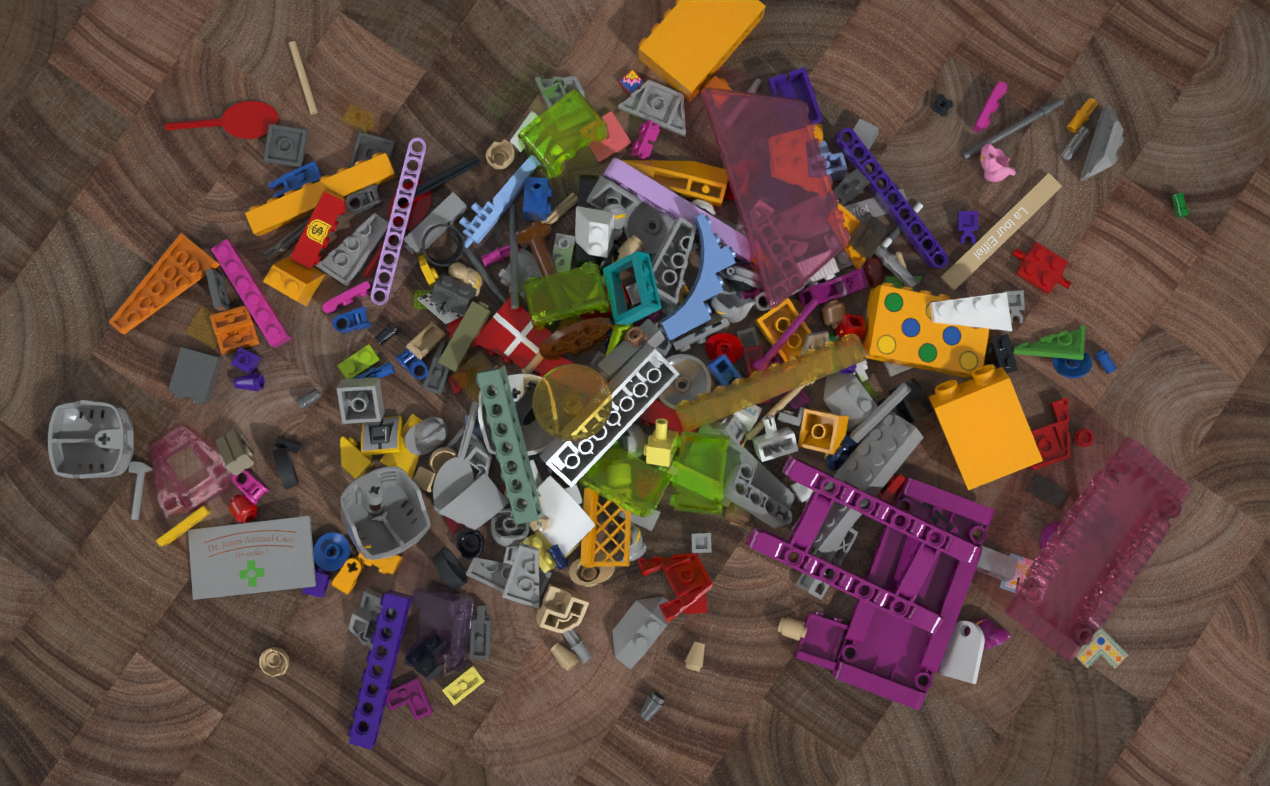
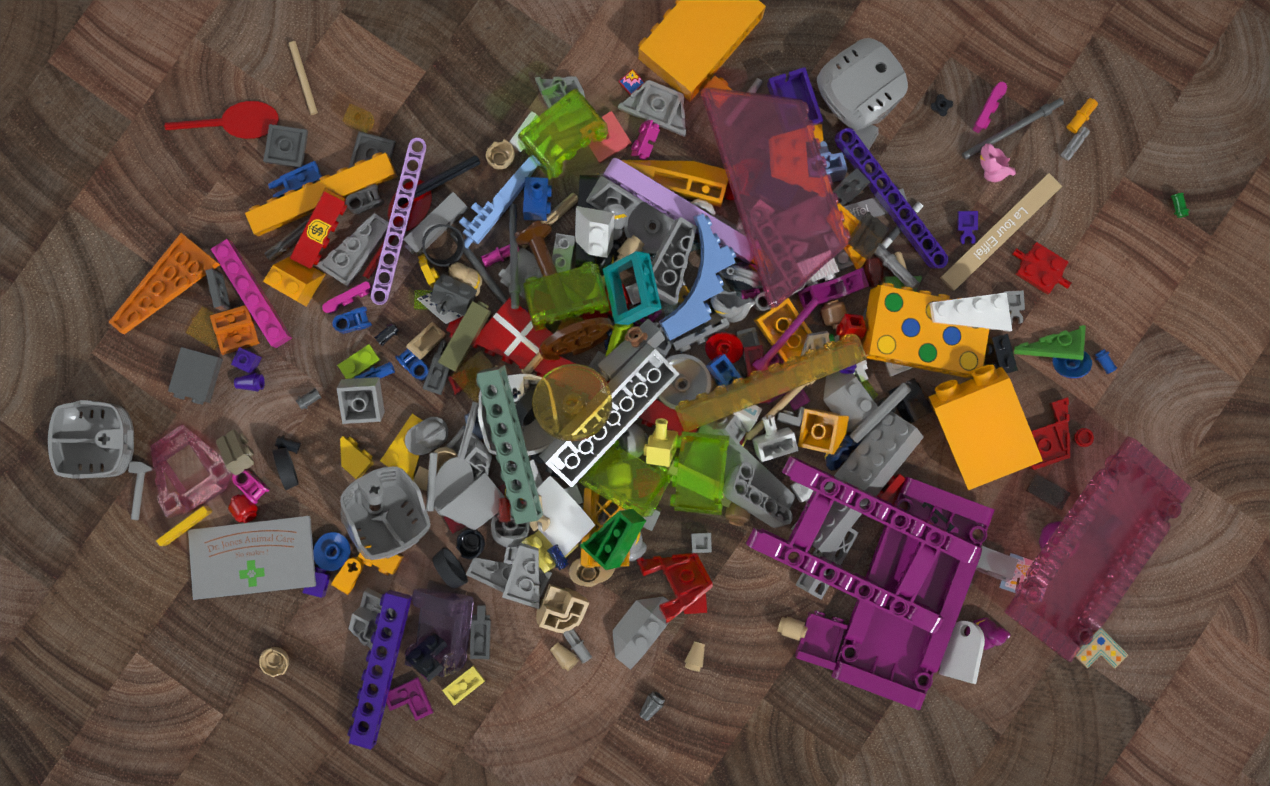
(381, 436): slope -> none
(431, 481): none -> light grey bar
(504, 510): none -> clear red pin
(614, 539): none -> green wedge
(862, 82): none -> light grey piece
(1104, 144): light grey wedge -> none

